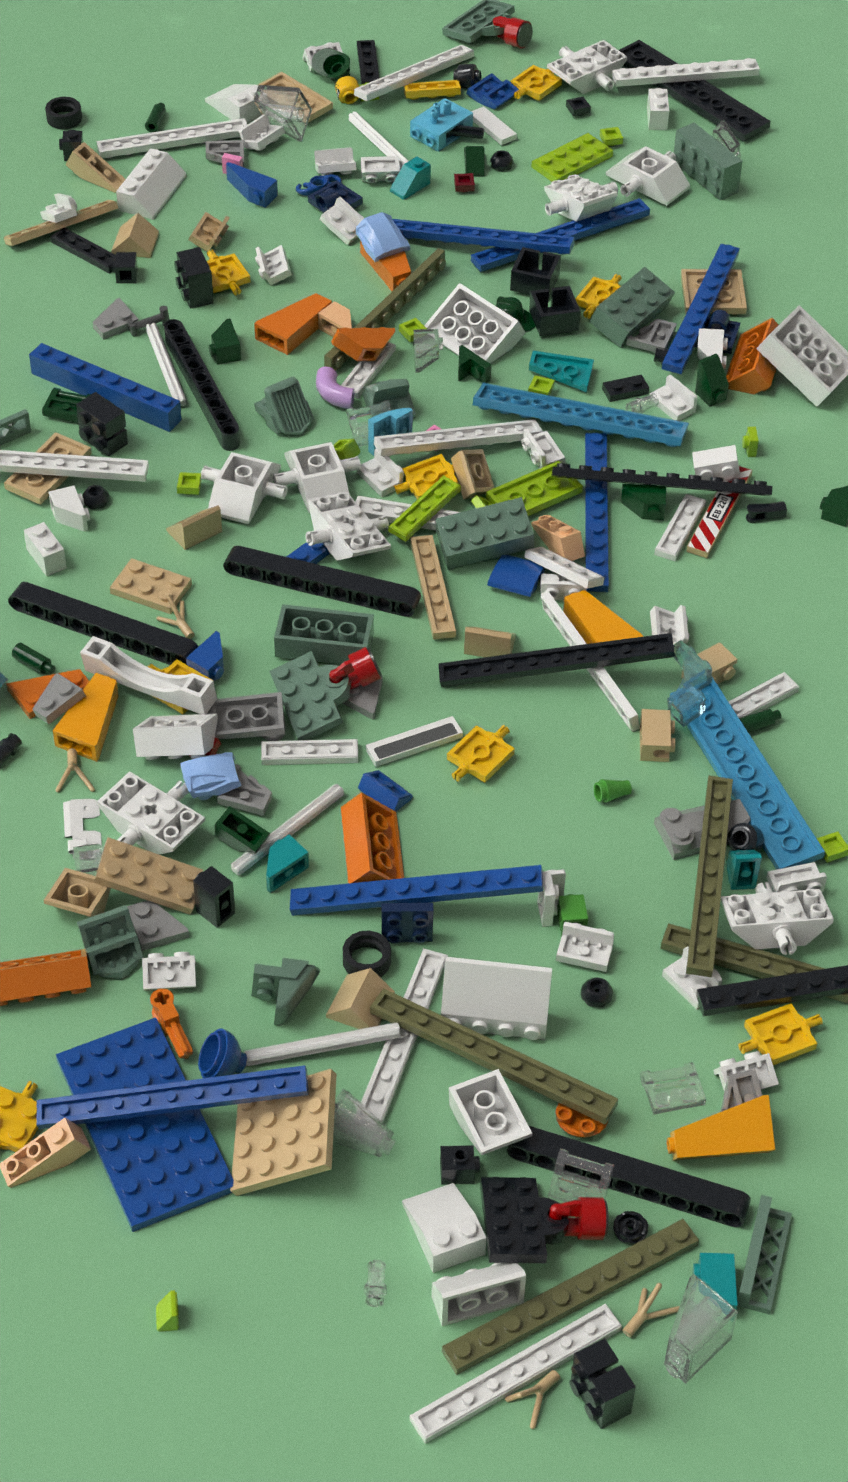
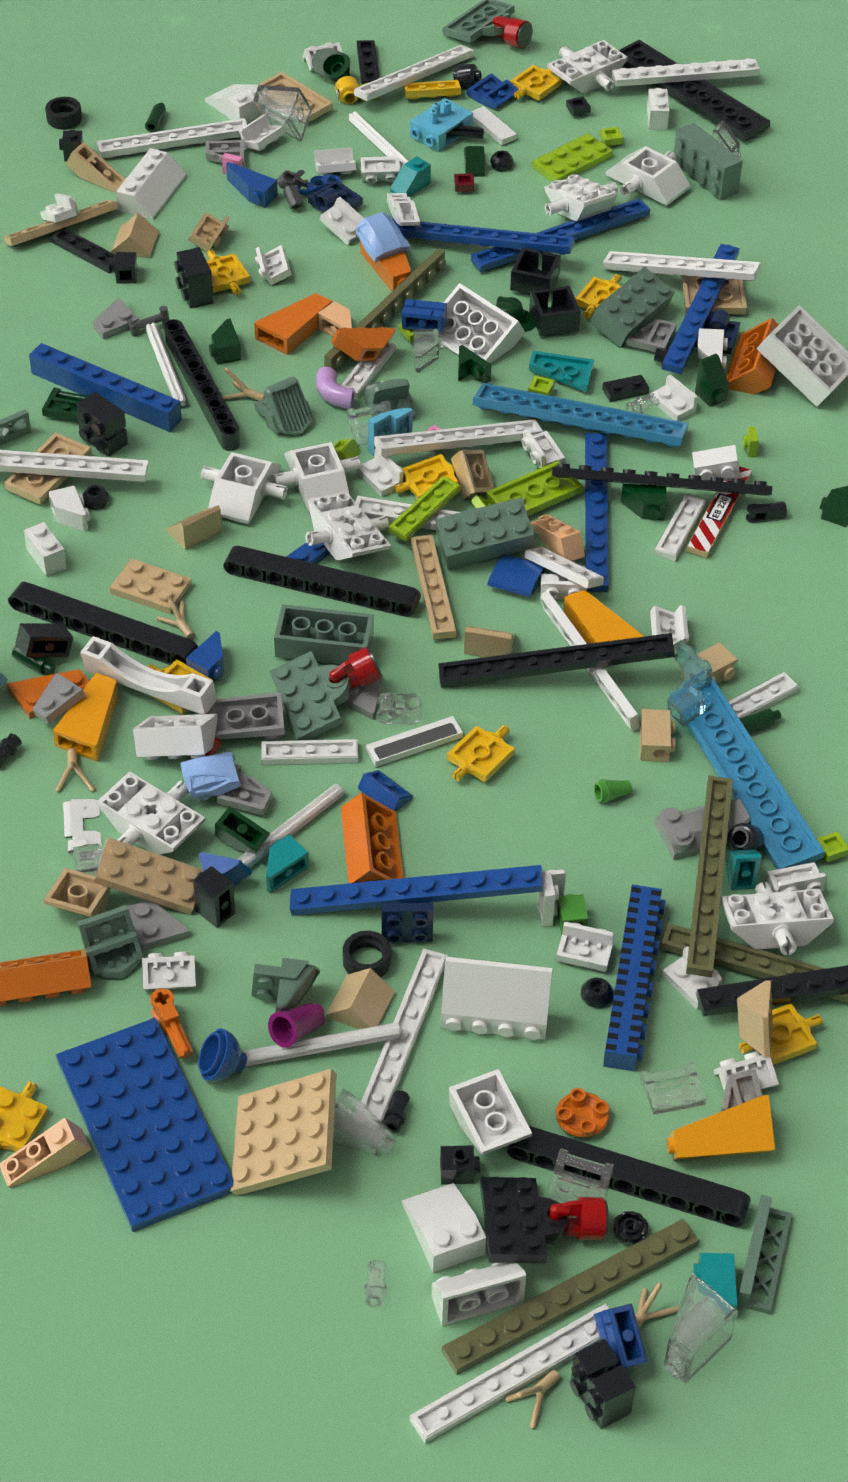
(44, 640): none -> black brick
(168, 1313): lime slope -> none
(174, 1097): blue plate -> none
(189, 483): lime plate -> none
(229, 867): none -> blue slope
(246, 391): none -> tan plant
(288, 182): none -> dark grey bar
(293, 1024): none -> magenta plant
(395, 1115): none -> black pin
(401, 708): none -> clear piece
(403, 209): none -> white slope
(424, 315): none -> blue brick
(495, 1056): olive plate -> none
(622, 1334): none -> blue brick
(632, 978): none -> blue brick
(683, 265): none -> white plate
(756, 1017): none -> tan slope

